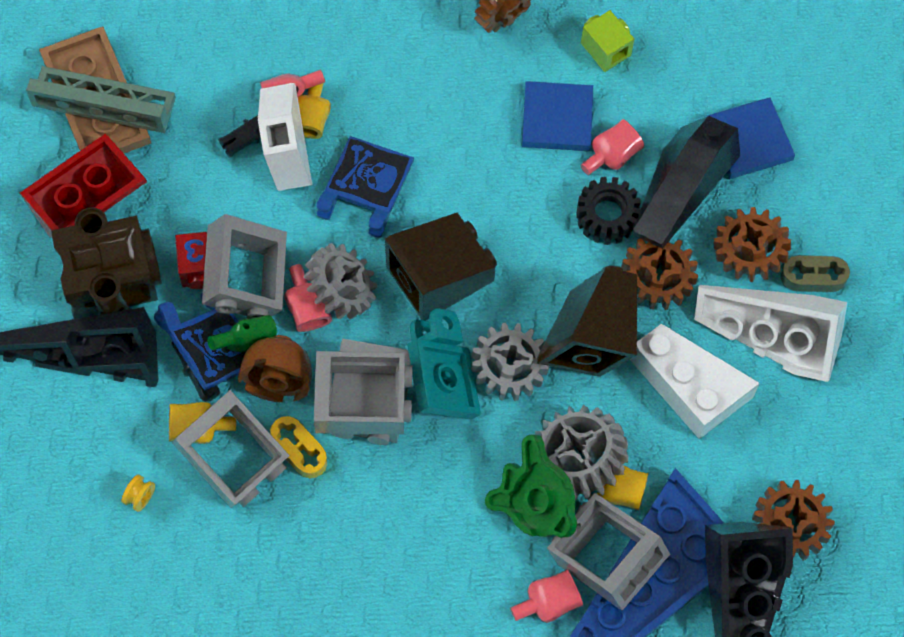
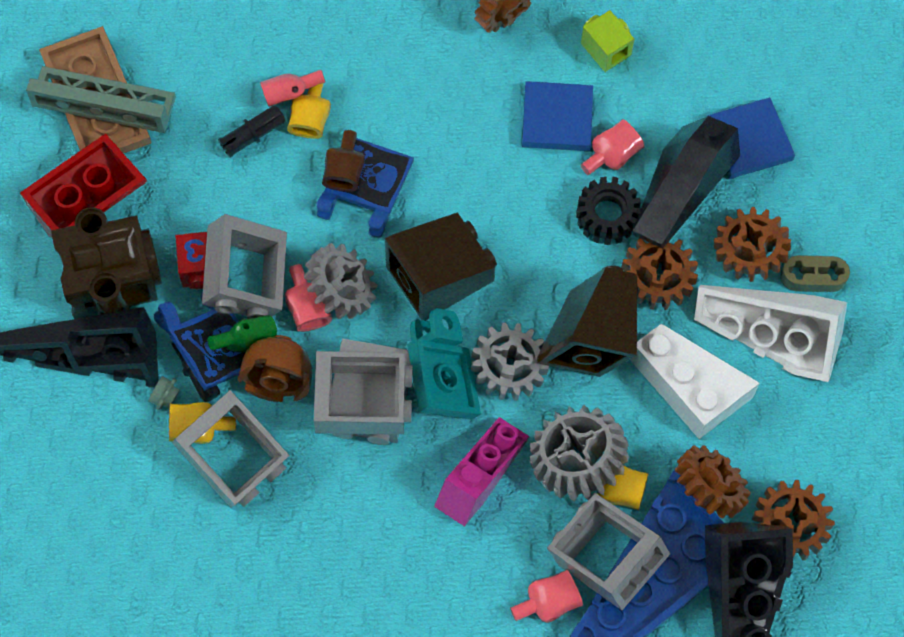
(138, 493): yellow bush -> none
(164, 393): none -> sand green plate
(283, 137): white slope -> none
(304, 441): yellow beam -> none
(343, 165): none -> reddish brown piece
(480, 471): none -> dark pink slope
(536, 494): green tile -> none
(712, 481): none -> dark orange gear

